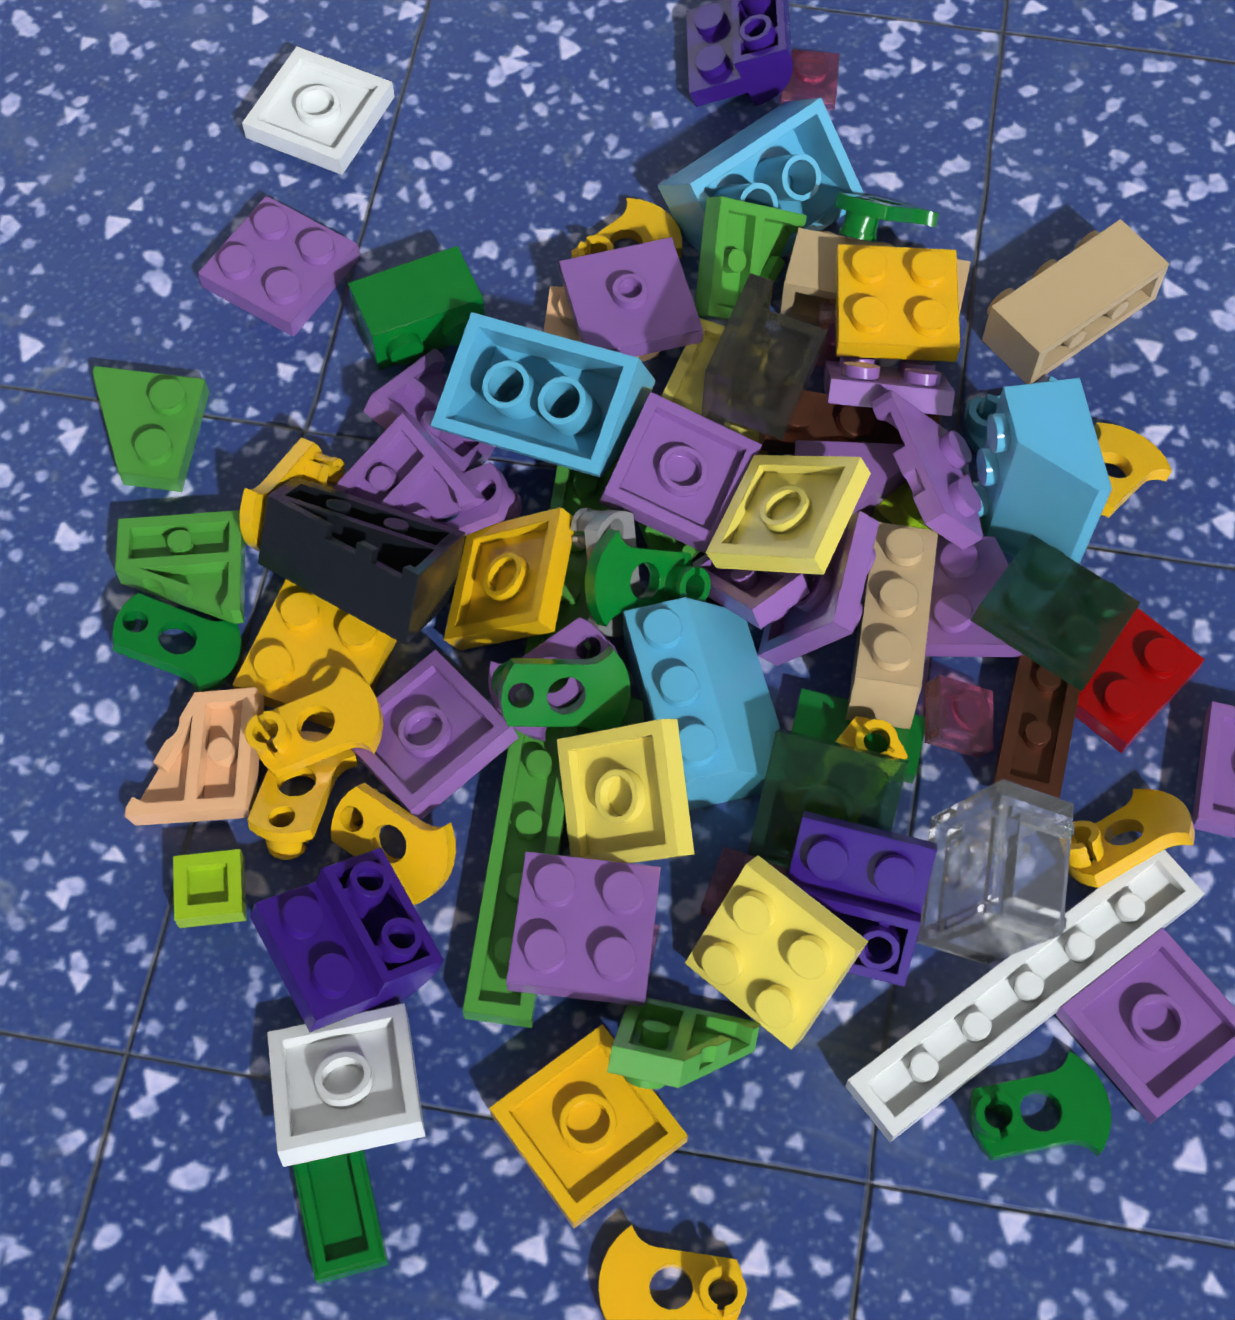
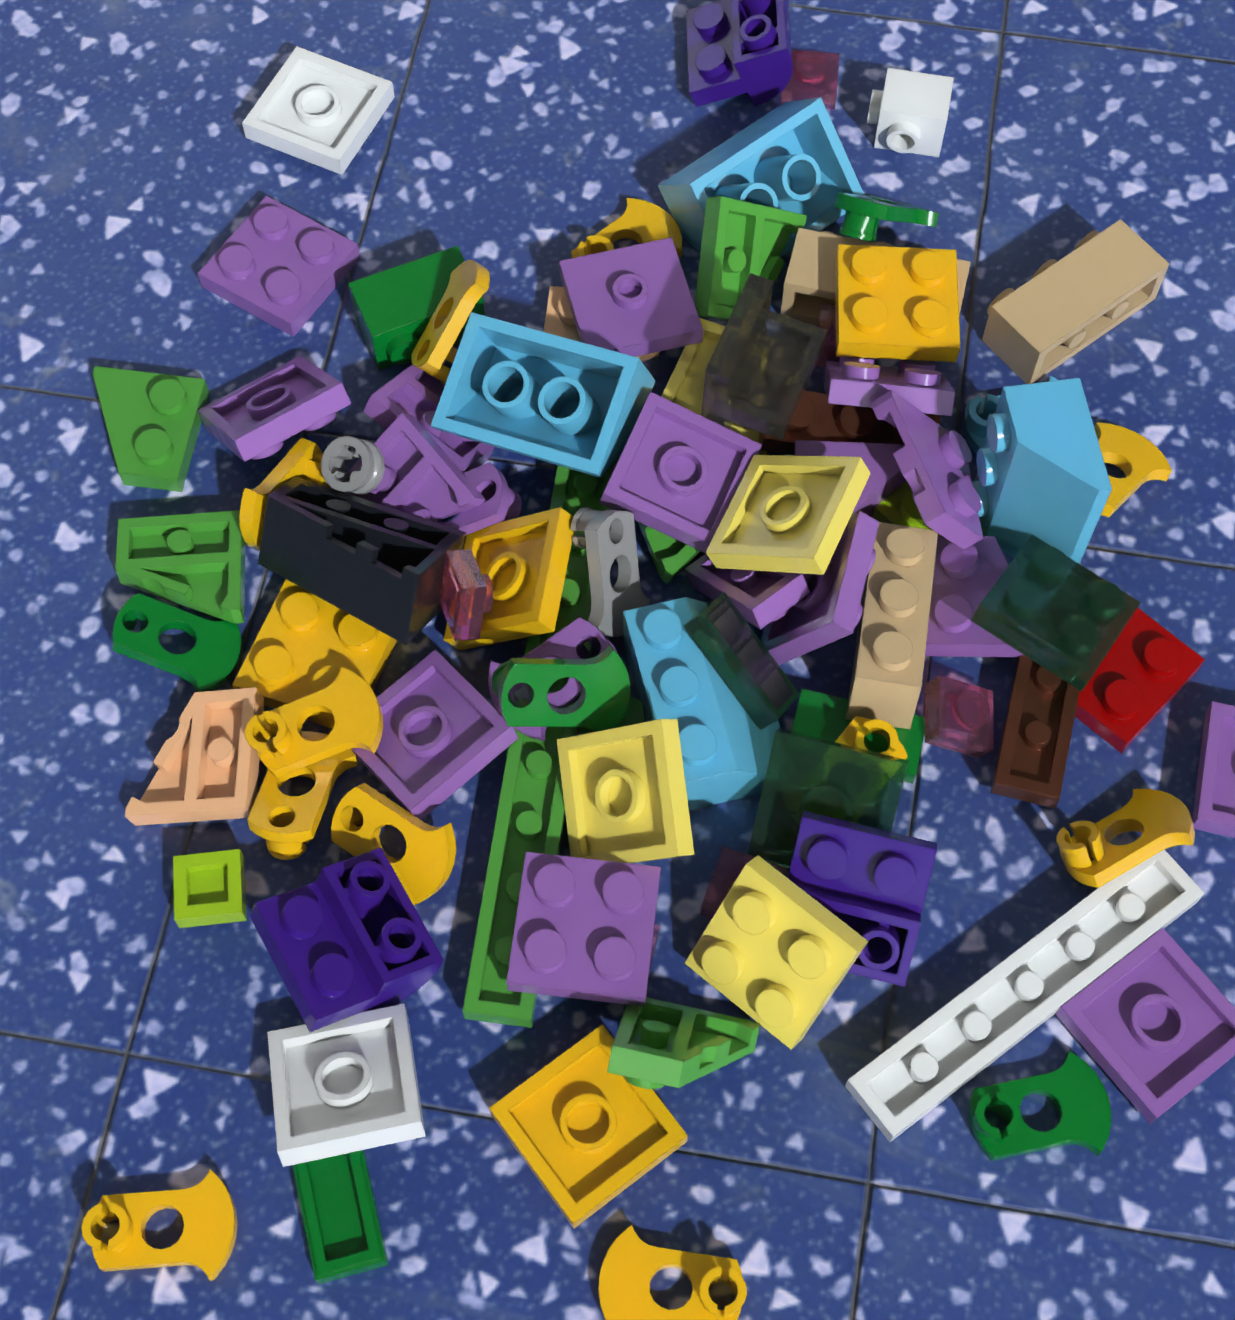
(206, 1236): none -> yellow piece
(274, 408): none -> medium lavender plate
(347, 449): none -> light grey bush
(436, 343): none -> yellow piece
(465, 594): none -> clear pink plate
(611, 569): green piece -> none
(742, 661): none -> tile
(911, 112): none -> white brick
(998, 873): clear container -> none

